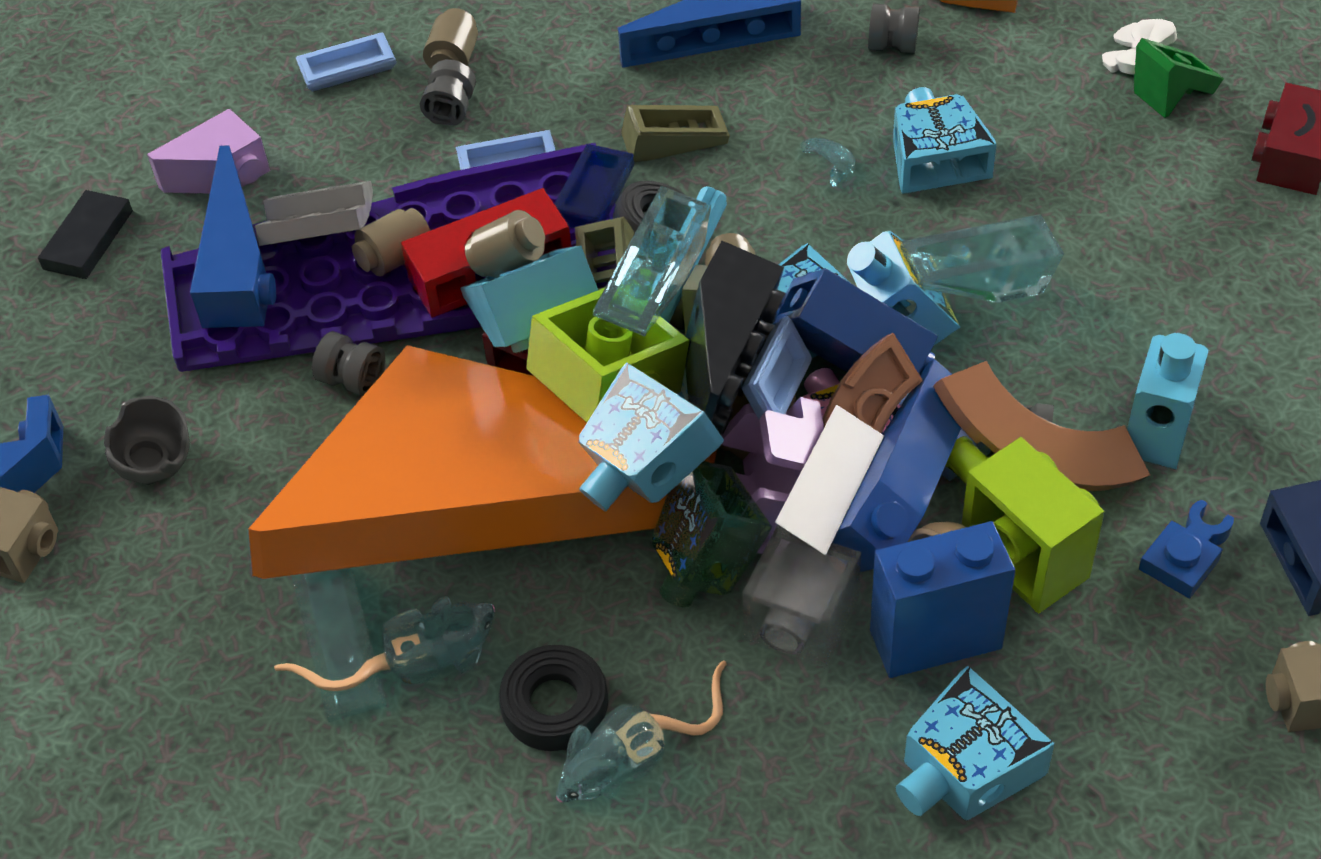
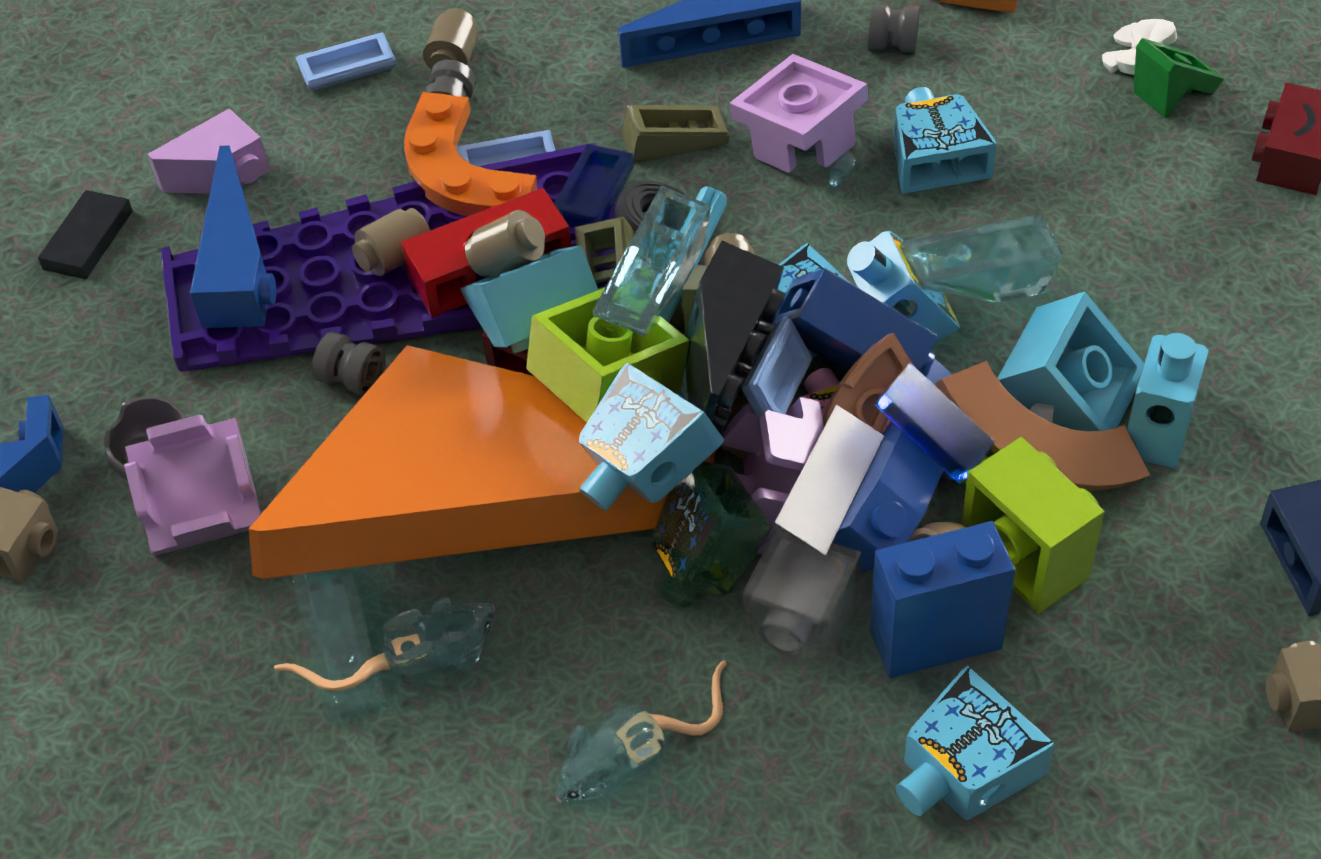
(191, 483): none -> lavender panel
(315, 213): light grey slope -> none
(445, 175): none -> orange plate
(548, 664): black tyre -> none
(800, 107): none -> lavender panel
(934, 422): none -> clear blue tile
(1074, 362): none -> medium azure slope
(1186, 555): blue plate -> none

